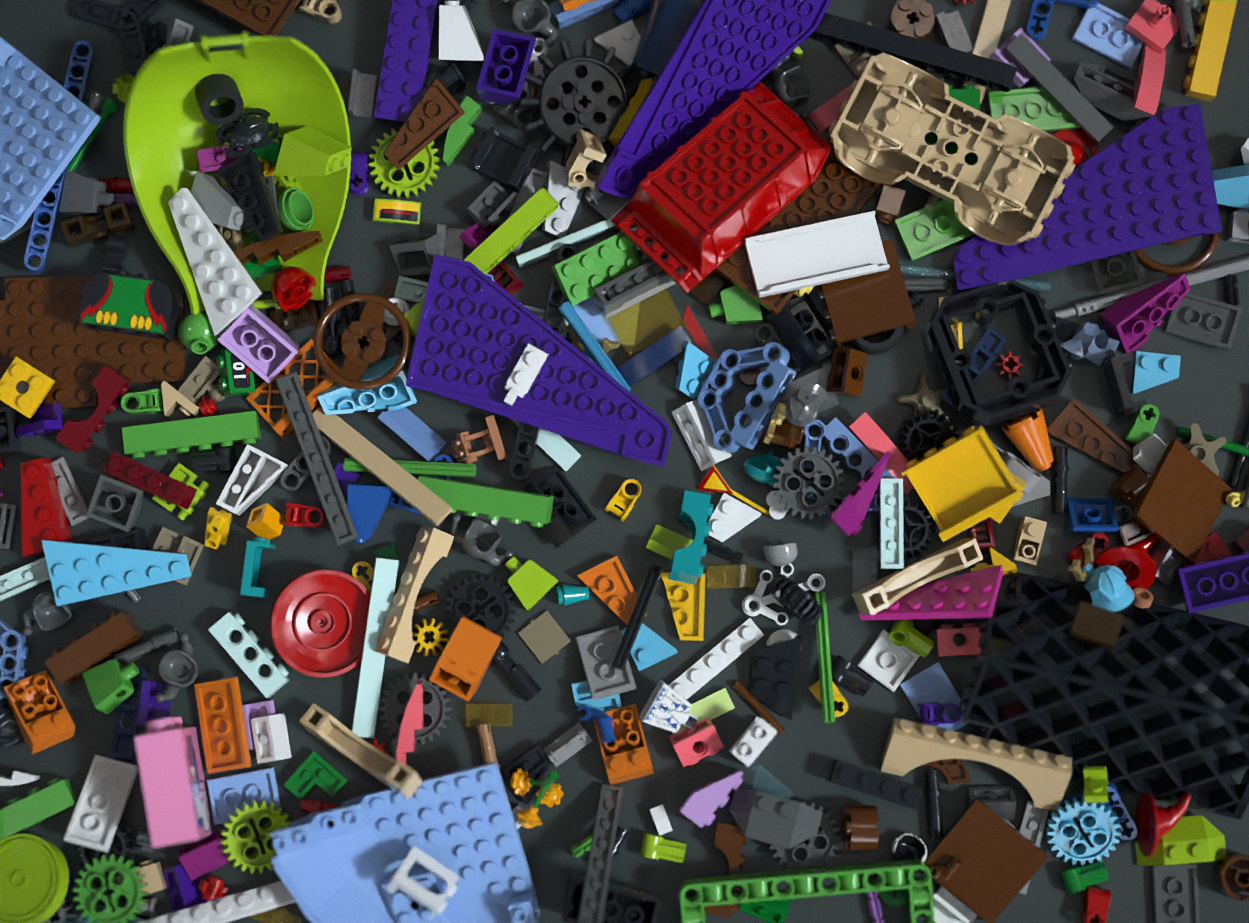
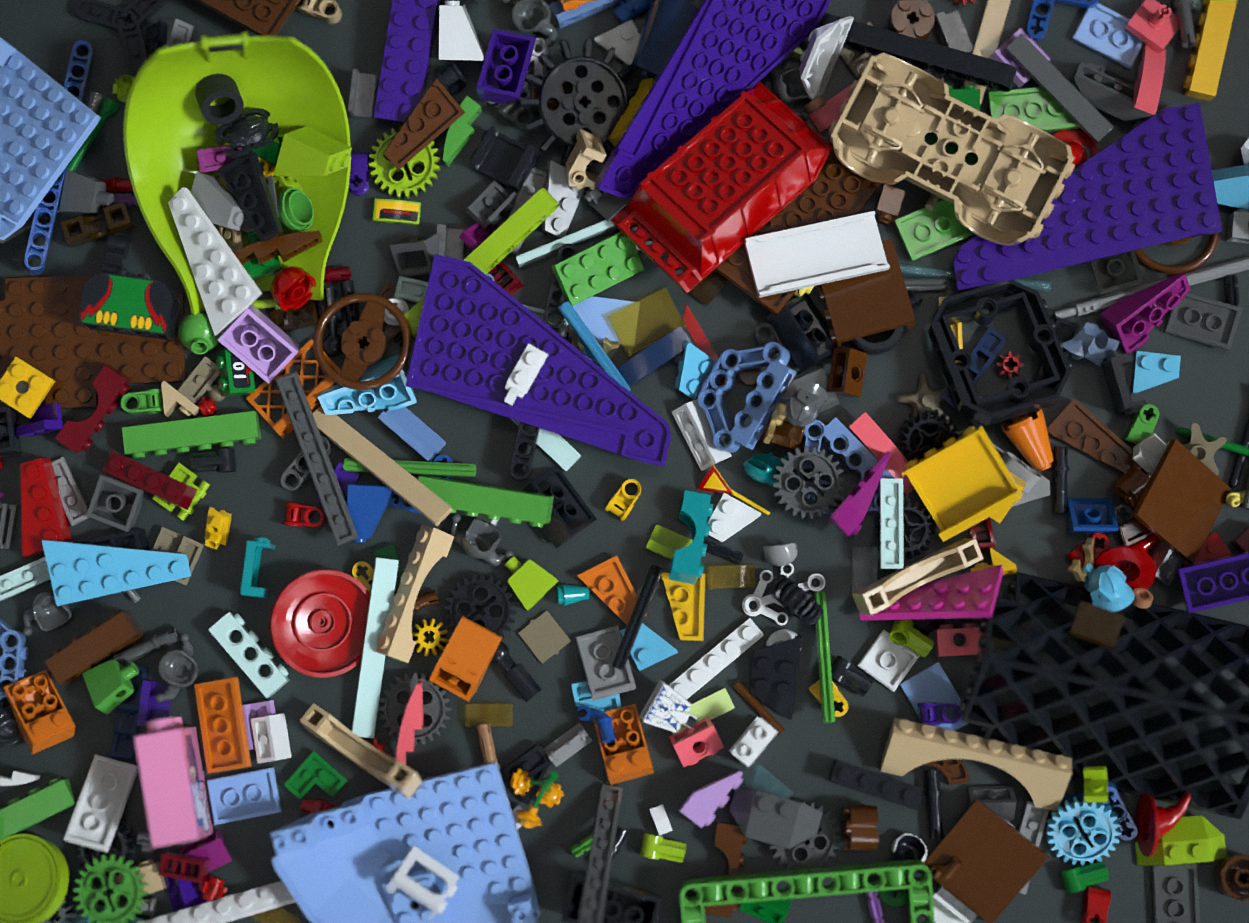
(185, 859): none -> dark red slope
(237, 844): lime gear -> none
(250, 479): white wedge -> none
(265, 522): light orange panel -> none
(462, 449): nougat tile -> none
(631, 288): dark grey piece -> none
(736, 307): bright green torso -> none
(776, 510): white tile -> none
(816, 103): none -> nougat tile
(822, 55): none -> white wedge
(1029, 540): tan slope -> none

